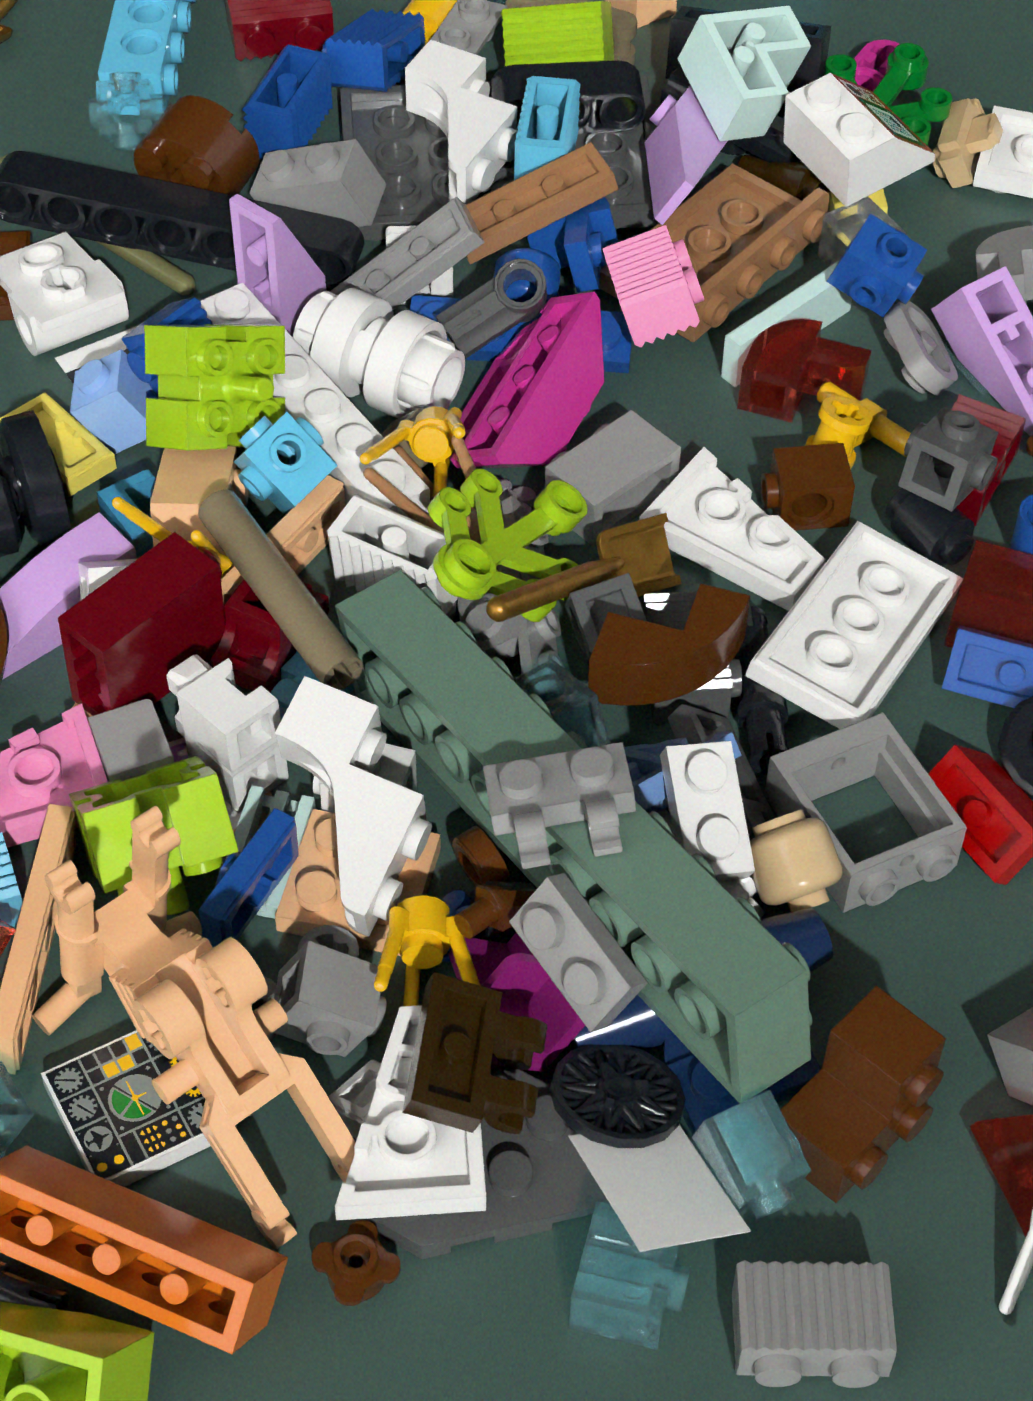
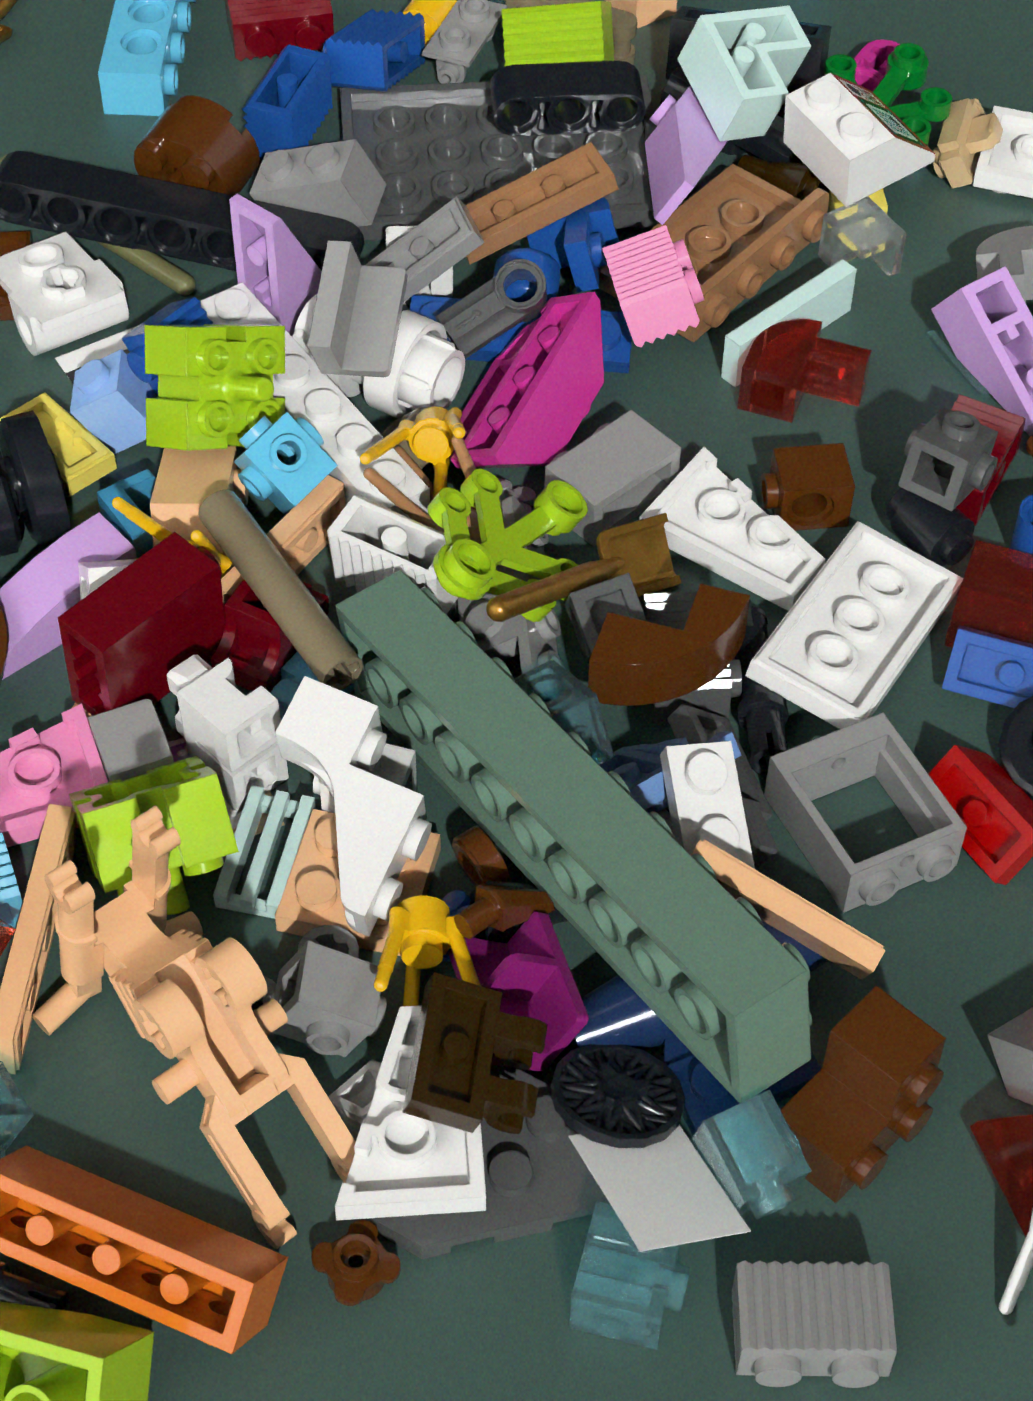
(114, 95): clear light blue brick -> none
(117, 1115): tile -> none
(249, 878): blue plate -> none
(356, 314): none -> light grey panel
(454, 94): white arch -> none
(546, 123): medium azure brick -> none
(557, 791): light grey plate -> none
(577, 952): light grey plate -> none
(794, 861): tan head -> none
(794, 914): none -> light nougat tile
(854, 422): yellow piece -> none
(879, 267): blue brick -> none
(921, 349): light grey plate -> none

